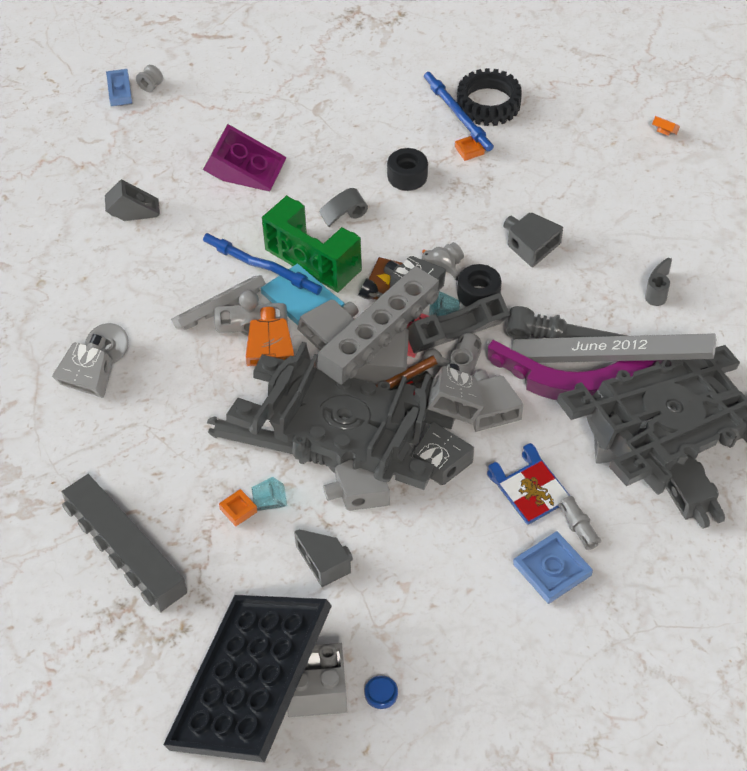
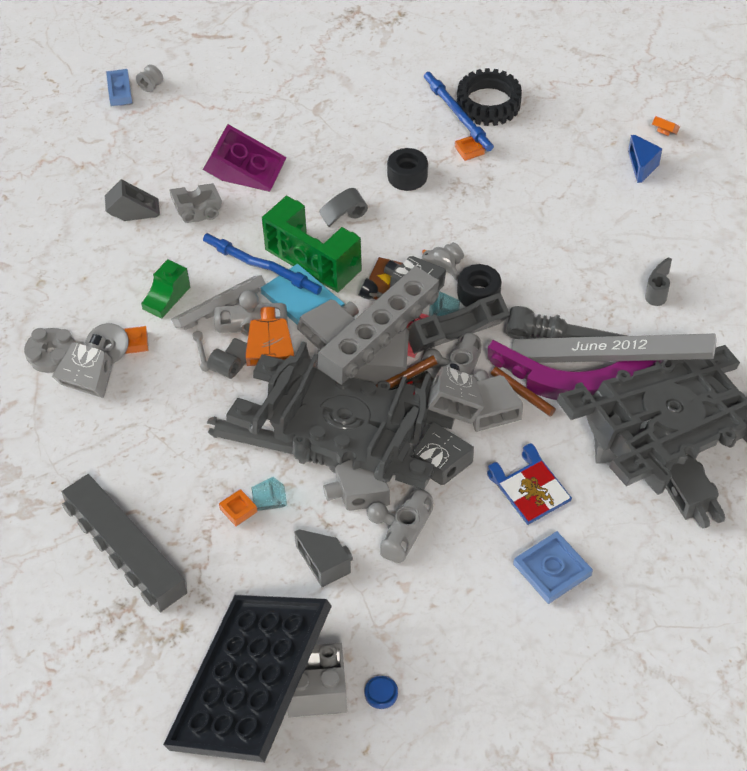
(43, 339): none -> light grey plate
(137, 339): none -> orange plate
(168, 286): none -> green arch
(197, 204): none -> light grey cylinder
(197, 336): none -> light grey hinge
(230, 361): none -> dark grey panel
(404, 525): none -> light grey piece
(525, 392): none -> dark orange bar
(533, 237): dark grey torso -> none
(579, 523): light grey pin -> none
(644, 157): none -> blue slope

